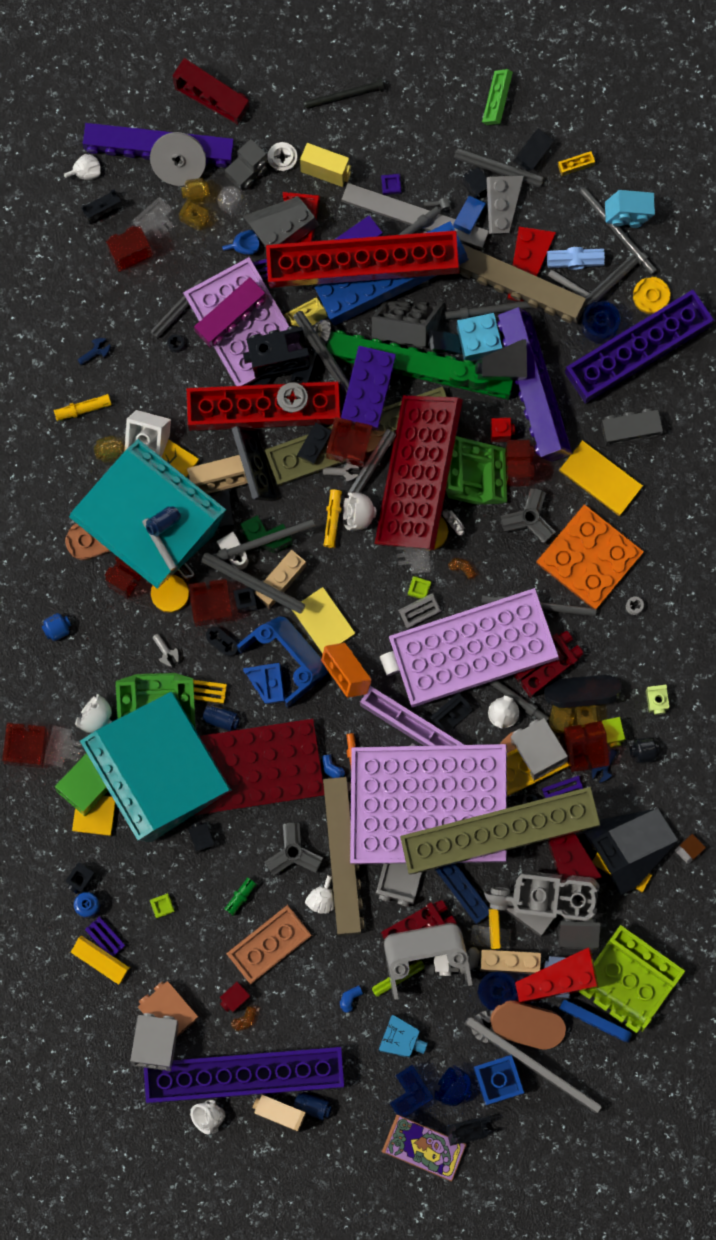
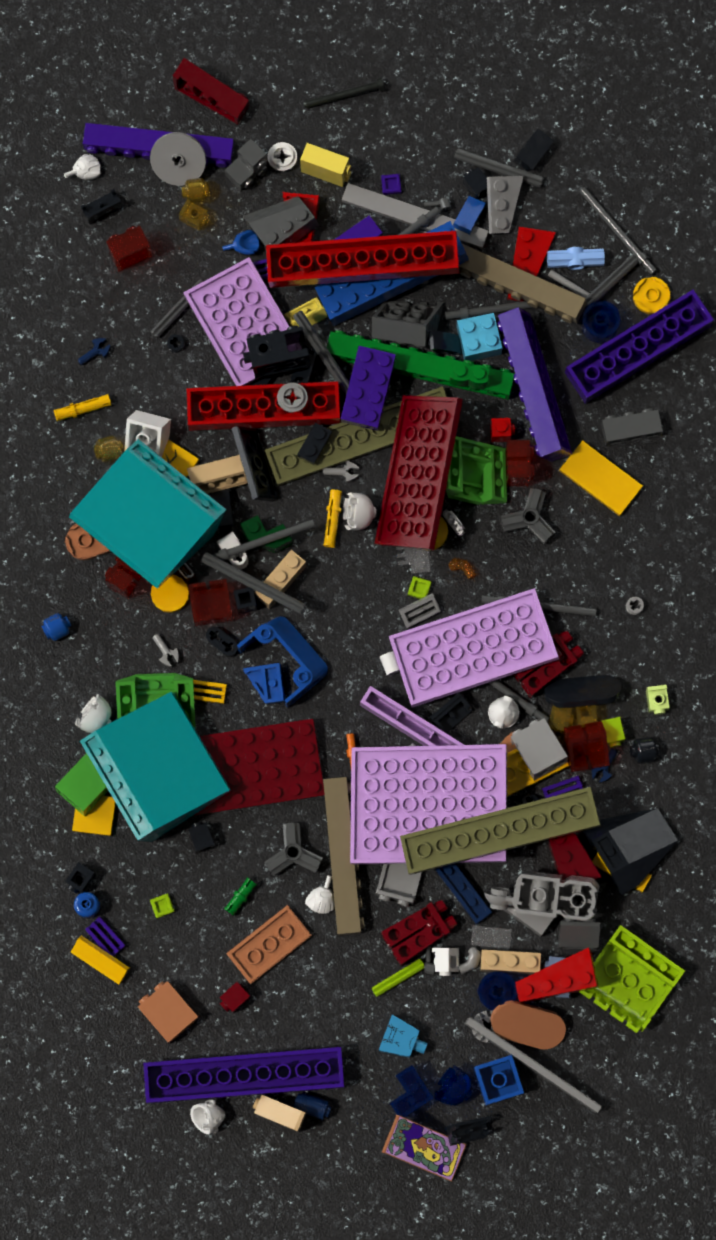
(24, 745): clear red piece -> none
(61, 747): clear hinge -> none
(154, 218): clear hinge -> none
(154, 1042): light grey brick -> none
(162, 549): light grey bar -> none
(163, 521): dark blue head -> none
(221, 717): dark blue head -> none
(230, 312): magenta brick -> none
(232, 200): clear hair -> none
(245, 1021): clear orange arm -> none
(323, 330): light grey gear -> none
(324, 620): light yellow tile -> none
(330, 769): blue arm -> none
(346, 670): orange brick -> none
(347, 998): blue arm -> none
(349, 443): clear red piece -> none
(372, 462): dark grey axle -> none
(422, 944): light grey windscreen -> none
(494, 929): yellow tile -> none
(497, 97): bright green plate -> none
(504, 364): black slope -> none
(576, 163): yellow piece -> none
(589, 557): orange piece -> none
(595, 1021): blue beam -> none
(629, 208): medium azure brick -> none
(690, 849): reddish brown piece -> none

